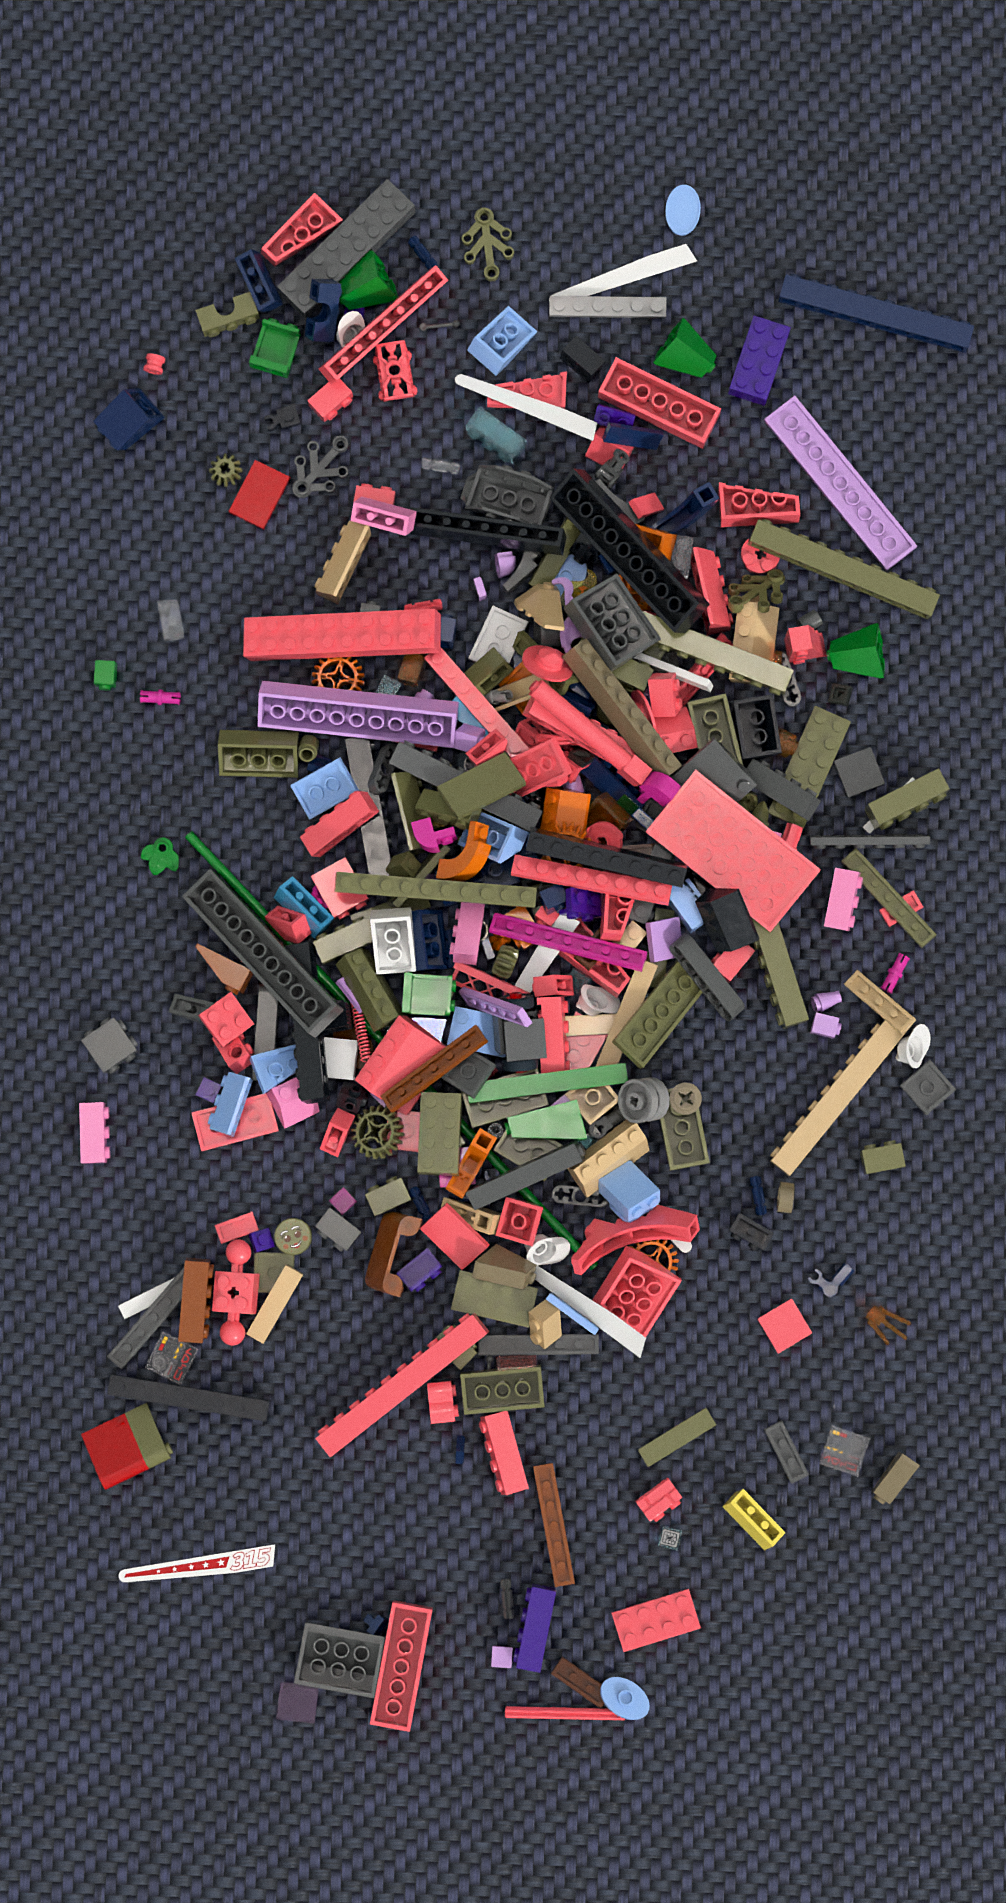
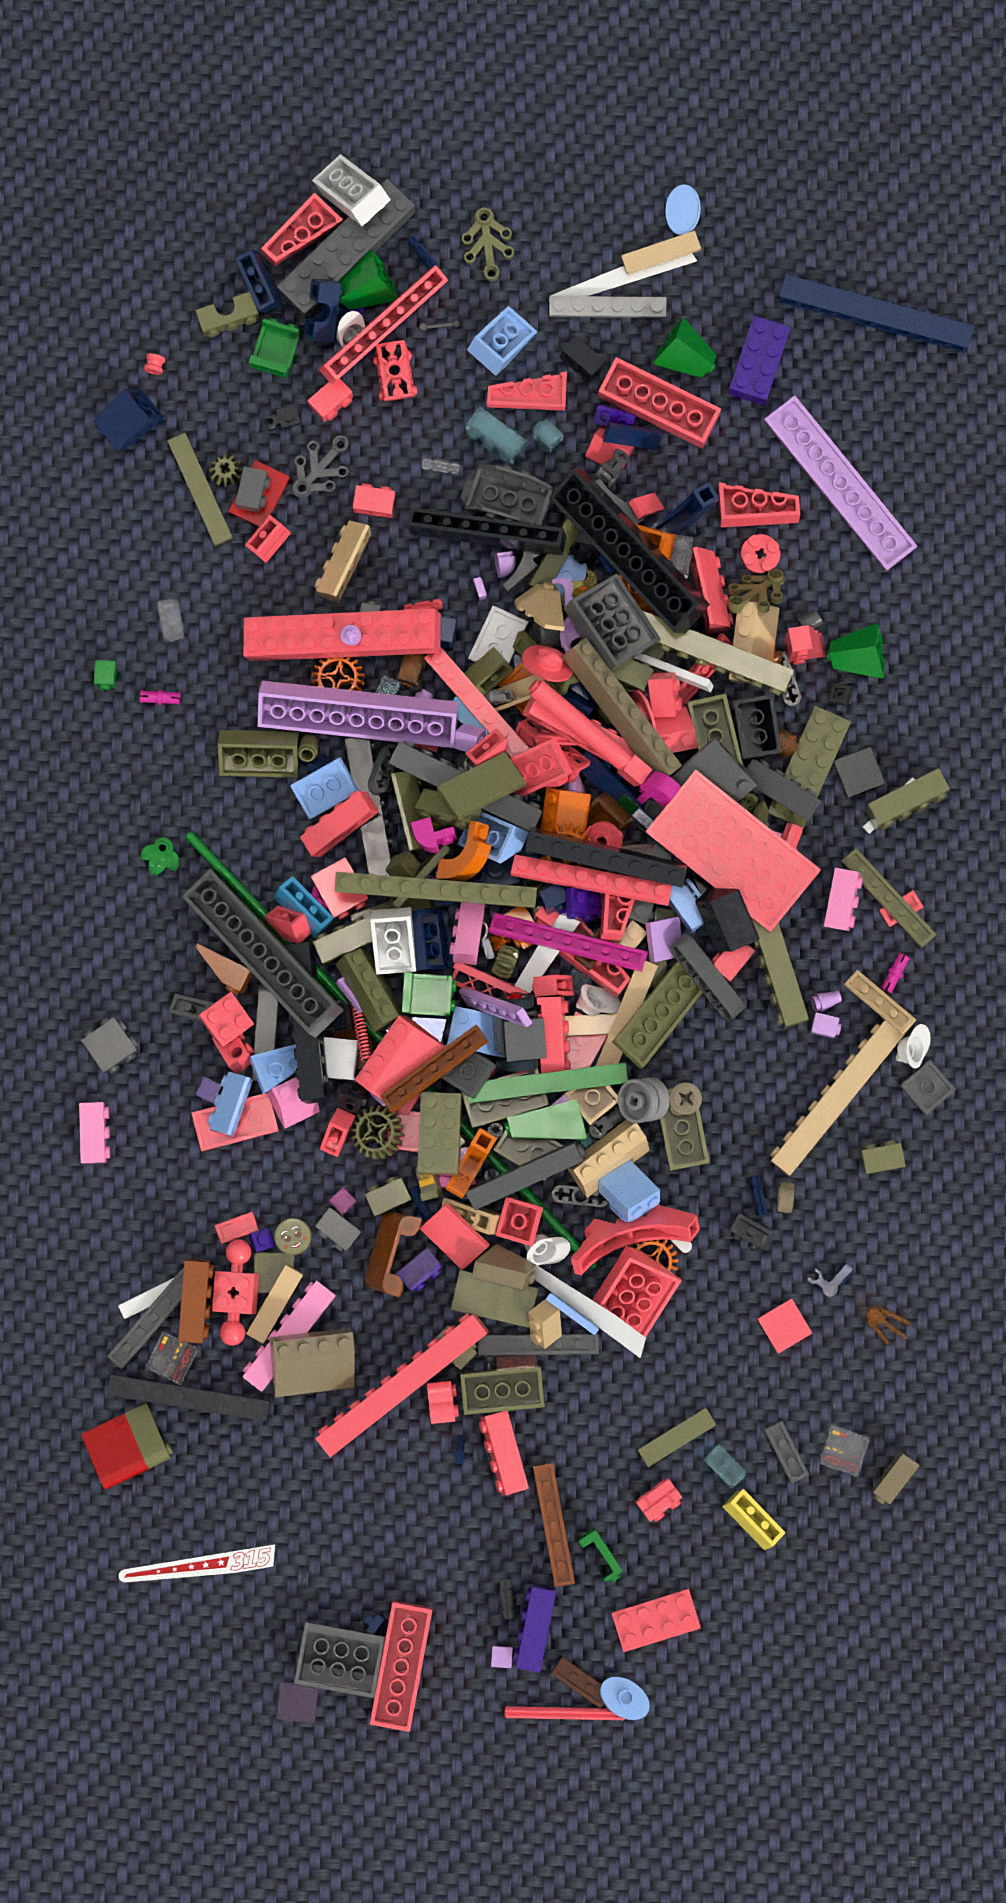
(200, 489): none -> olive tile
(252, 490): none -> dark grey brick
(267, 538): none -> coral brick
(300, 1321): none -> bright pink brick
(313, 1362): none -> dark tan slope
(351, 190): none -> white brick
(351, 635): none -> lavender tile
(383, 516): bright pink brick -> none
(429, 1186): none -> olive leg
(534, 407): white sticker -> none
(547, 434): none -> clear light blue brick
(581, 756): pearl dark grey tile -> none
(593, 1535): none -> green panel
(661, 252): none -> tan tile
(670, 1538): tile -> none
(725, 1466): none -> clear light blue hinge
(843, 569): olive brick -> none
(877, 841): dark grey plate -> none

